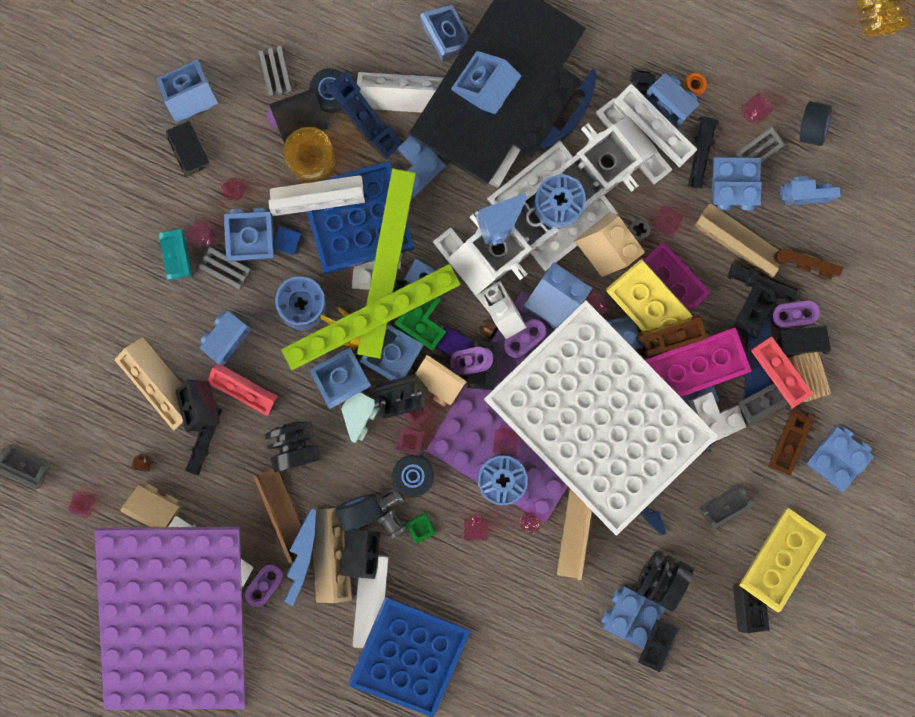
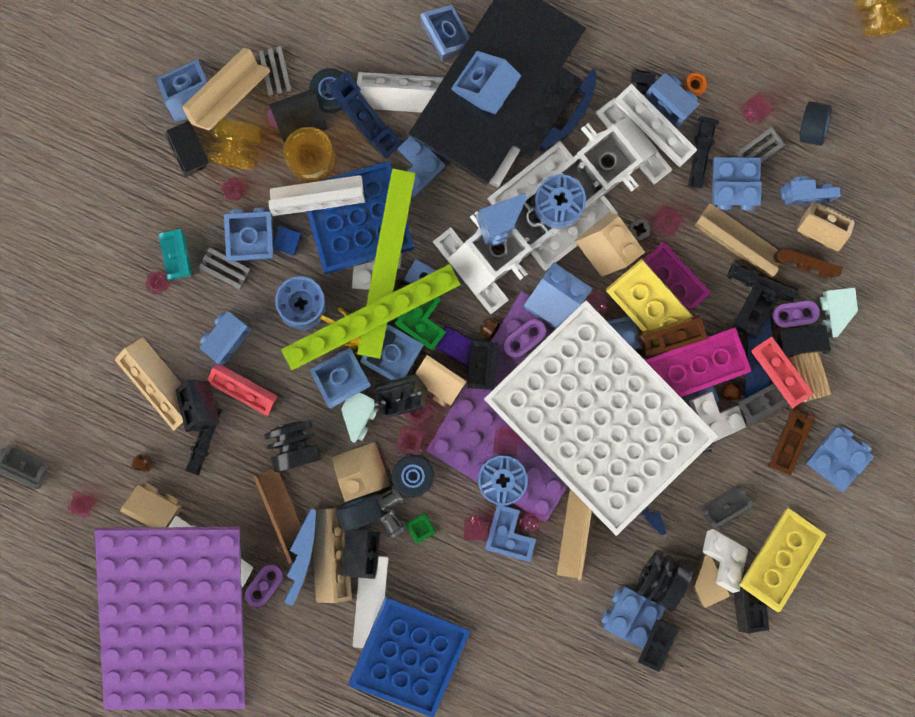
(152, 278): none -> clear pink plate
(201, 235): clear pink plate -> none
(224, 90): none -> tan panel
(234, 144): none -> clear yellow wheel
(360, 471): none -> tan slope
(474, 360): medium lavender plate -> none
(502, 535): none -> medium blue plate
(503, 310): white slope -> none
(705, 582): none -> tan slope
(731, 391): none -> reddish brown hinge
(731, 558): none -> white plate
(825, 226): none -> tan brick
(839, 309): none -> light aqua slope

